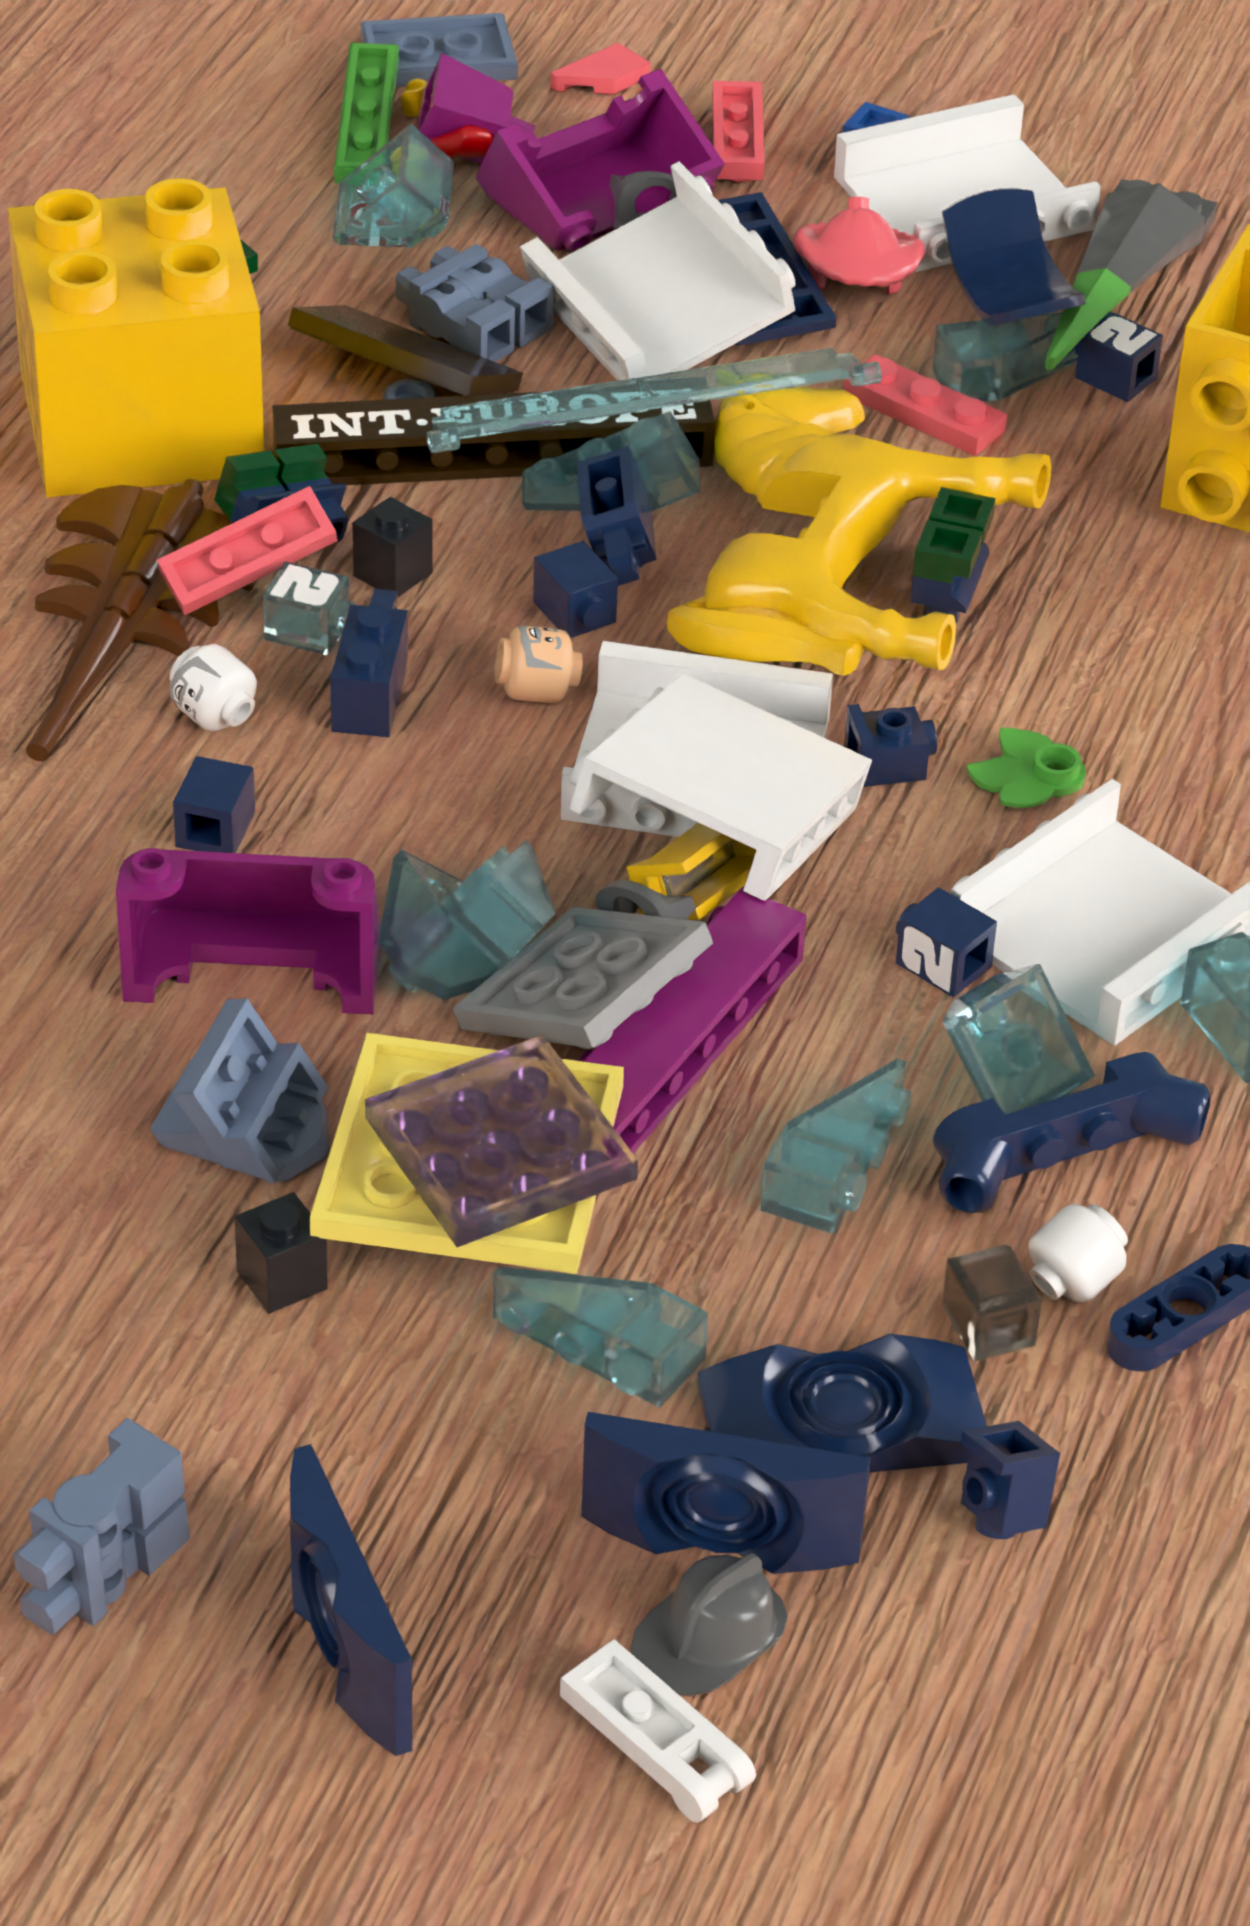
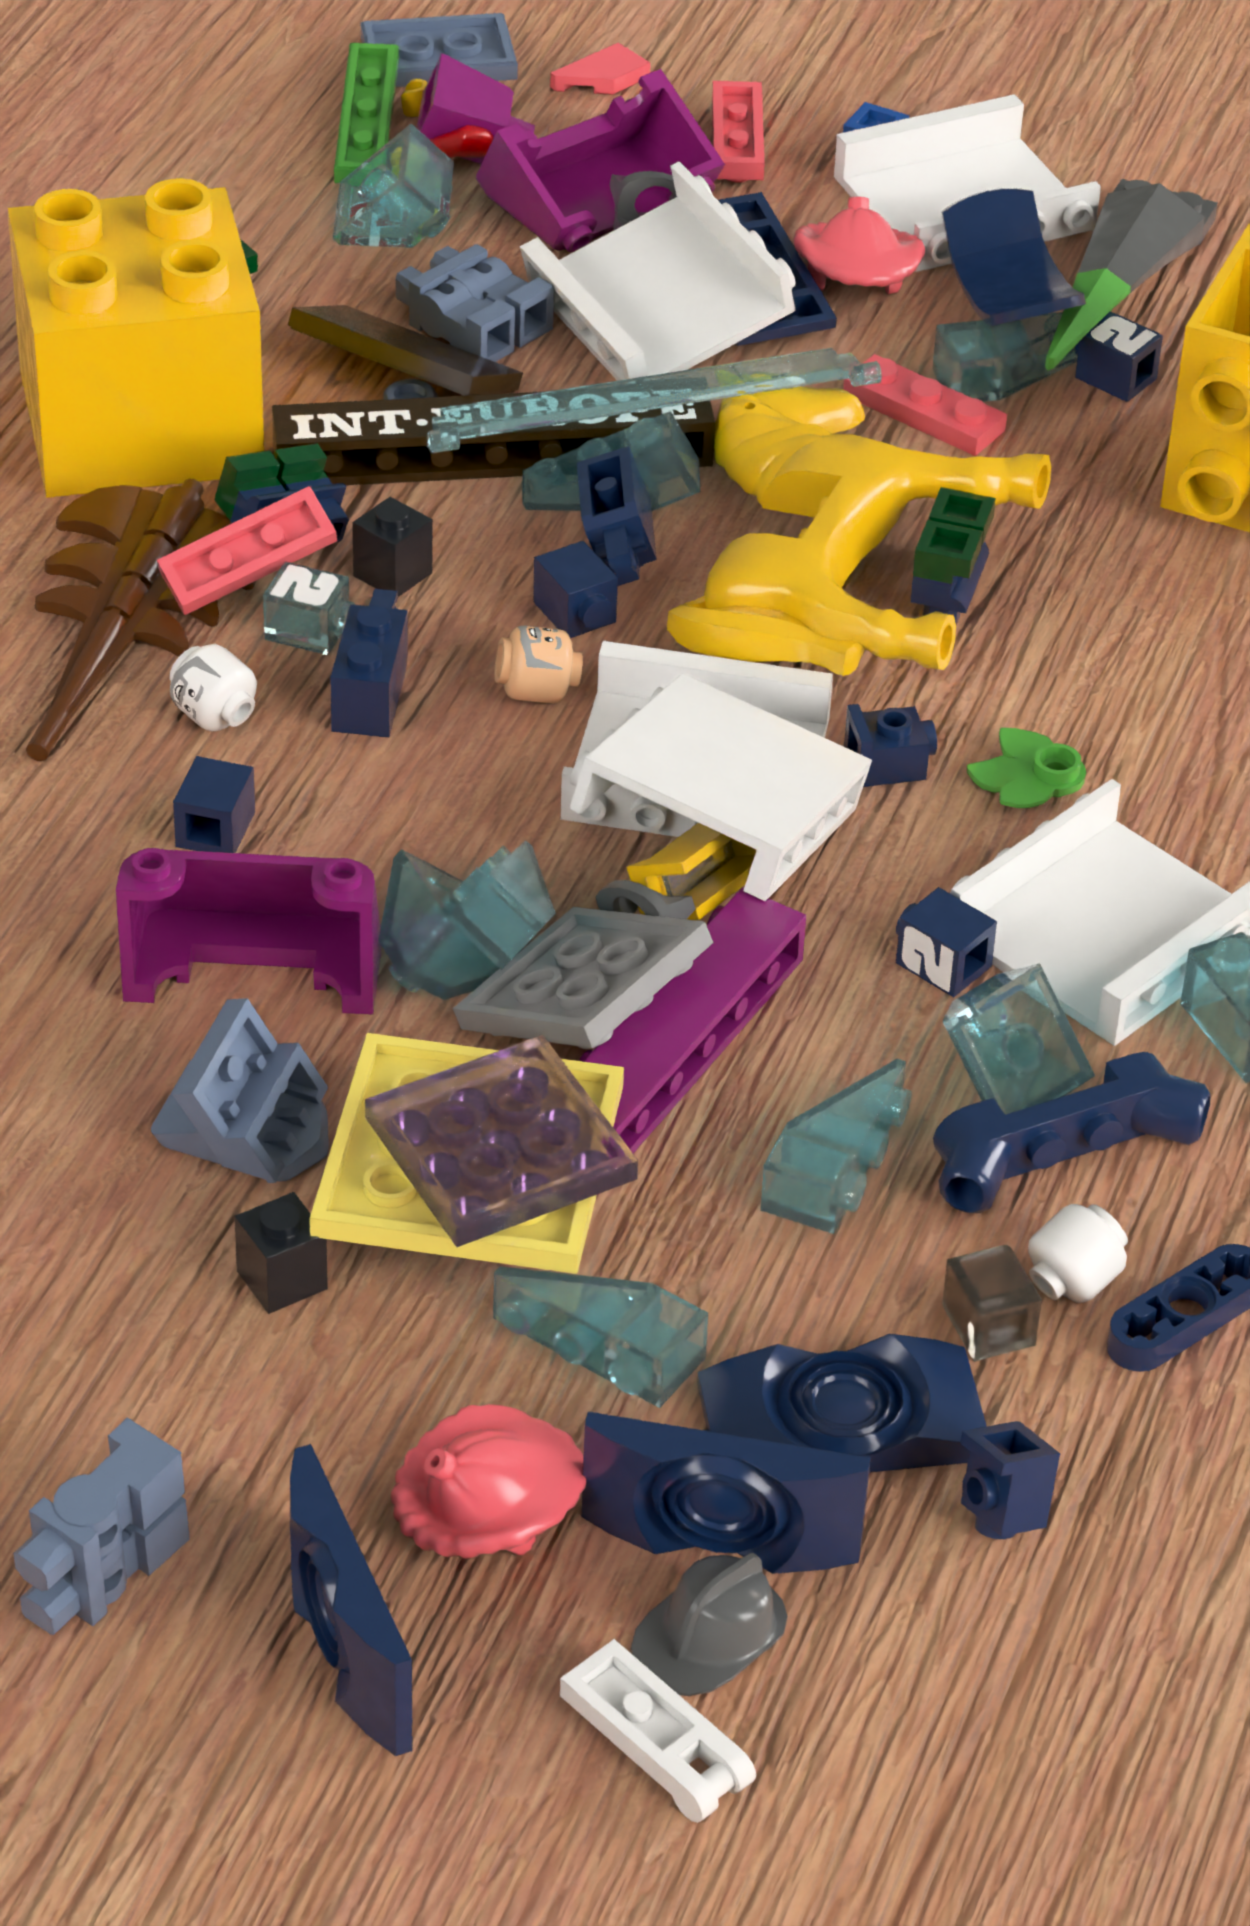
(486, 1482): none -> coral piece

